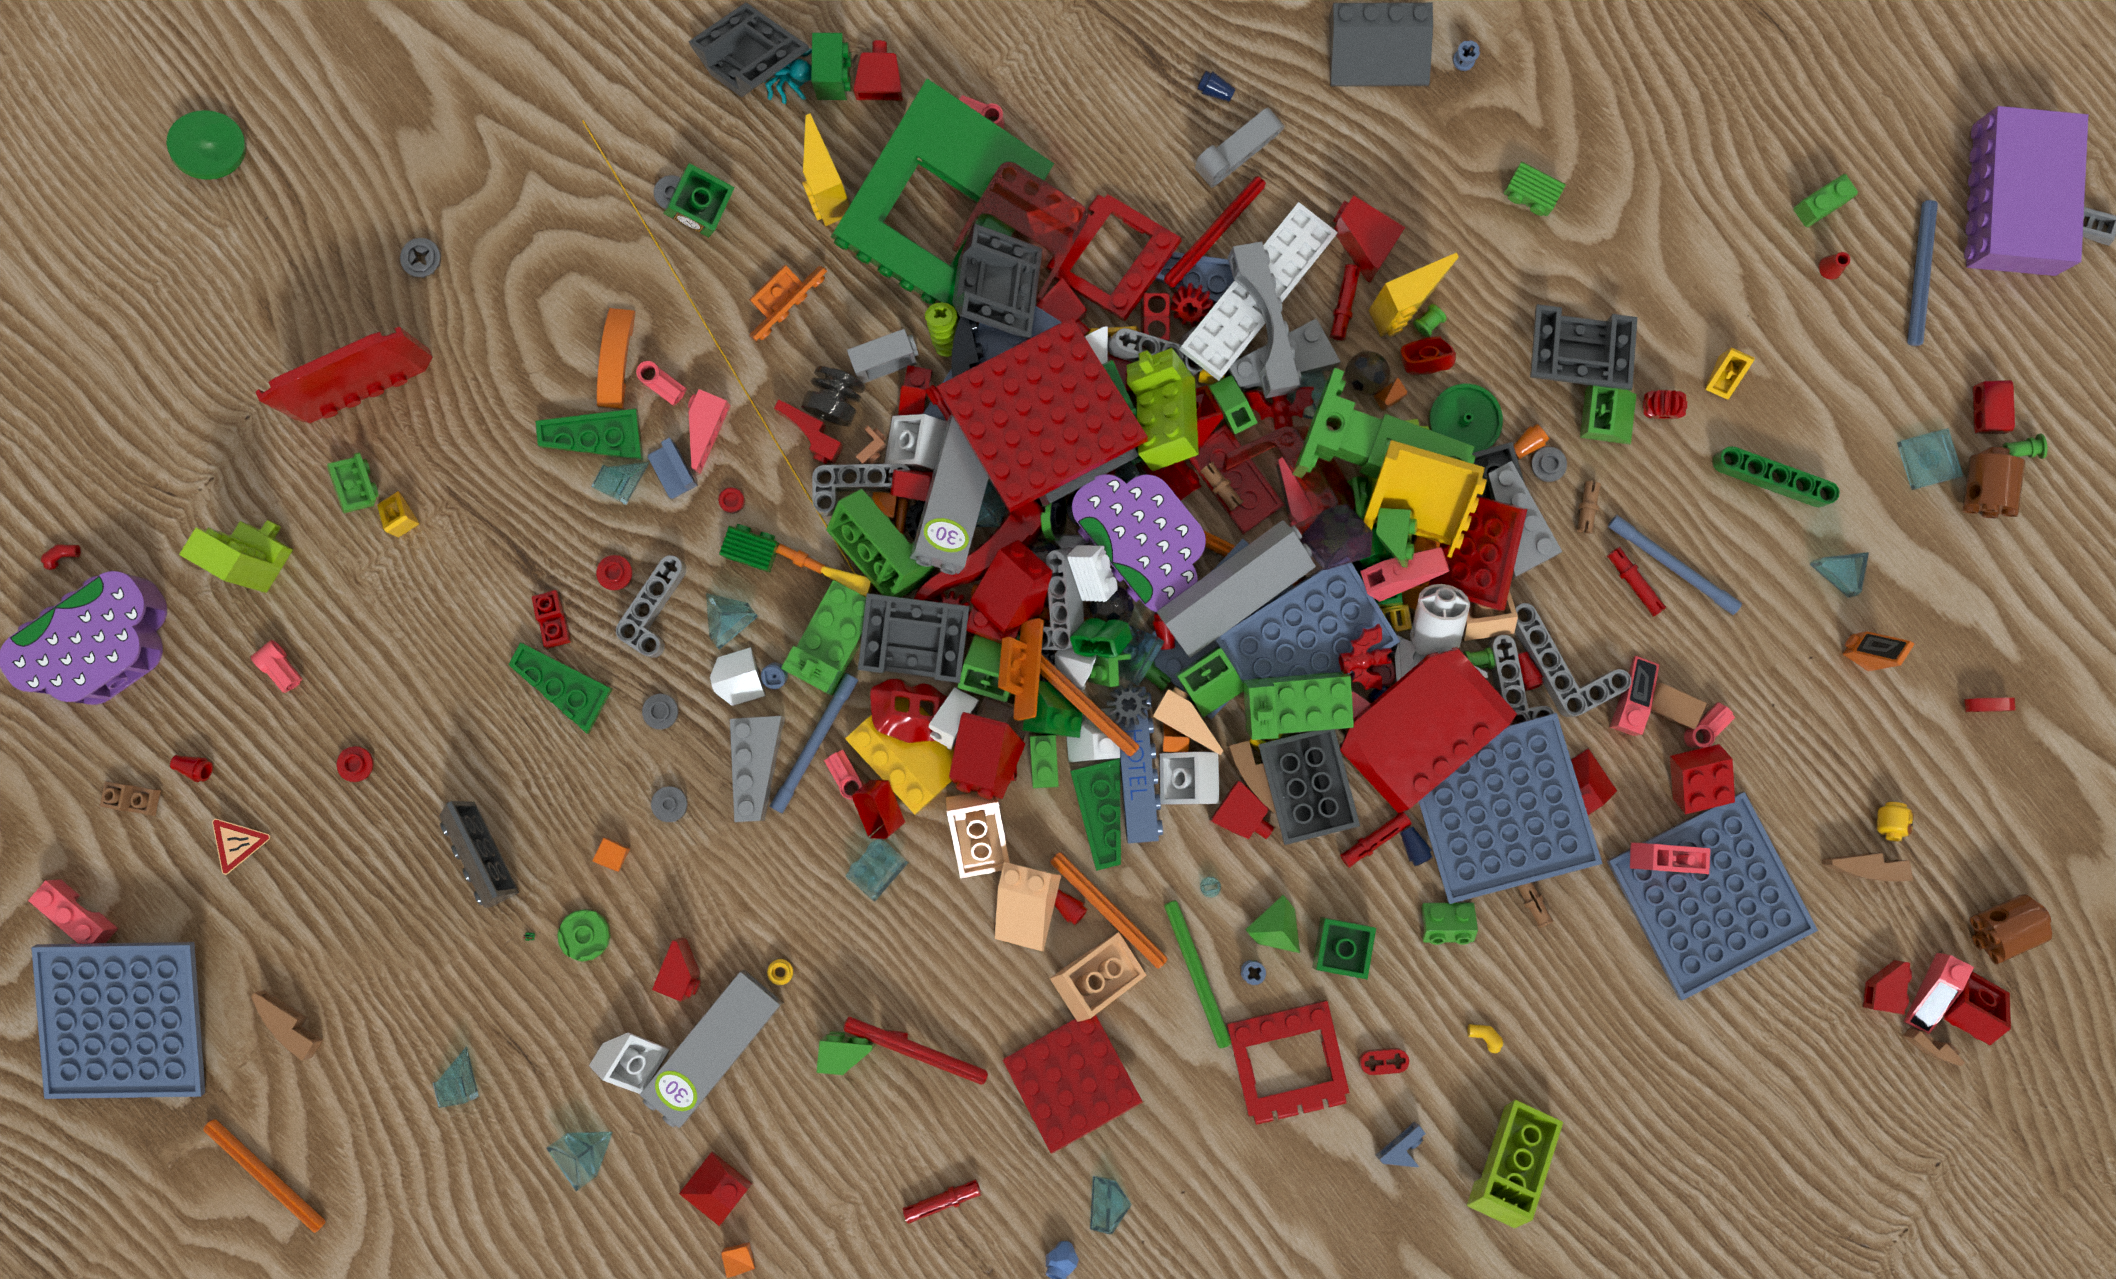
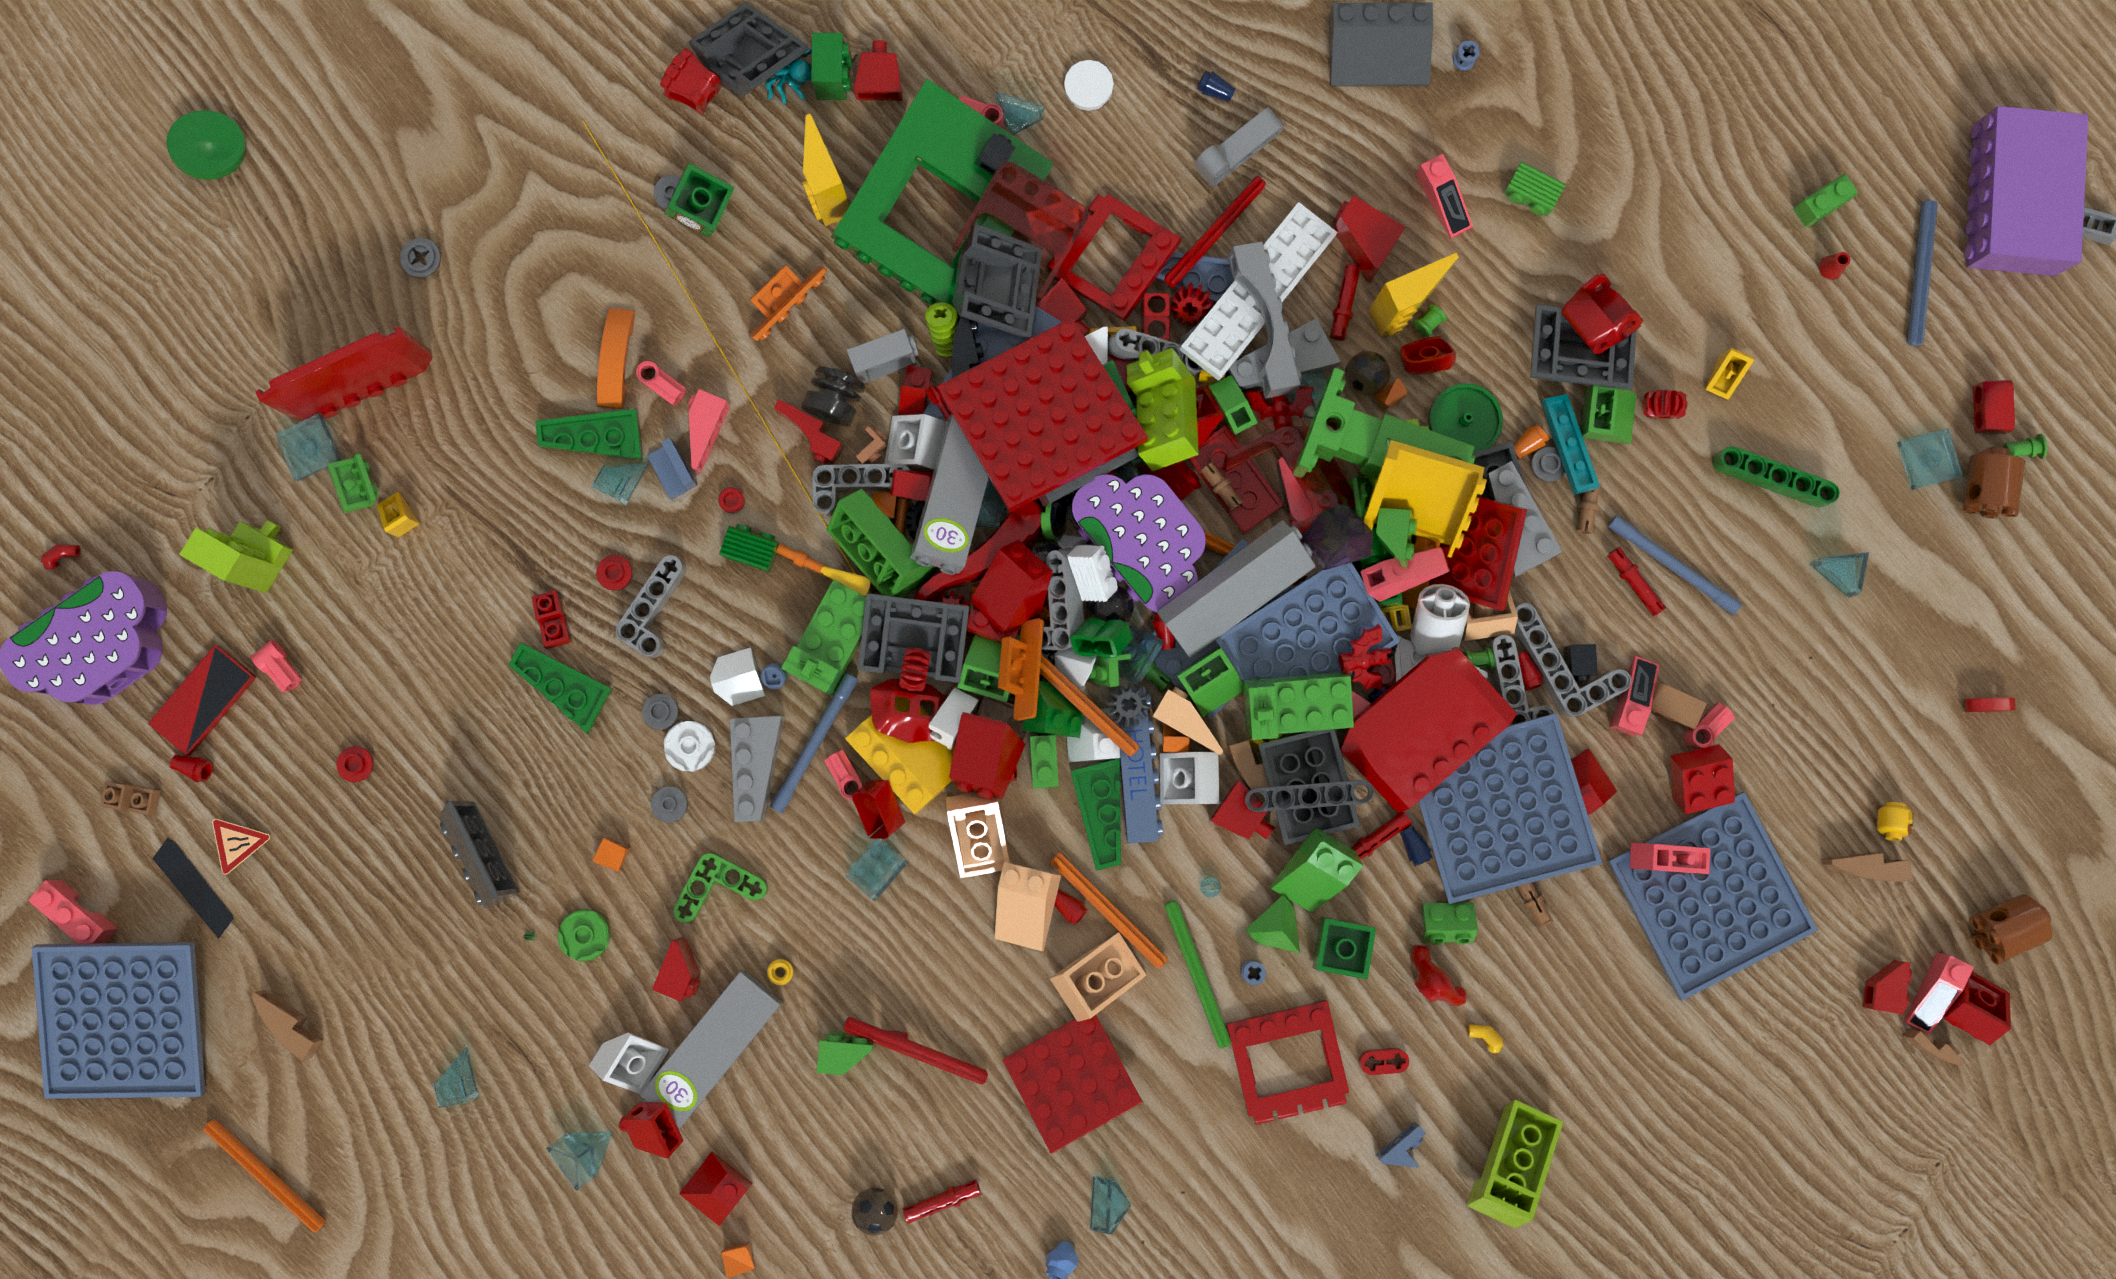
(193, 887): none -> black sticker
(202, 700): none -> tile
(307, 447): none -> clear light blue plate
(652, 1128): none -> red torso
(689, 746): none -> white tile
(690, 82): none -> red piece
(718, 875): none -> bright green beam
(727, 618): clear light blue slope -> none
(874, 1211): none -> clear smoke piece
(914, 669): none -> red gear
(995, 152): none -> black brick
(1019, 113): none -> clear light blue slope
(1088, 85): none -> white tile
(1317, 871): none -> bright green slope
(1321, 792): none -> dark grey beam
(1434, 981): none -> red head
(1444, 195): none -> coral slope
(1570, 444): none -> teal plate
(1581, 661): none -> black brick
(1600, 315): none -> red piece
(1876, 651): orange slope -> none

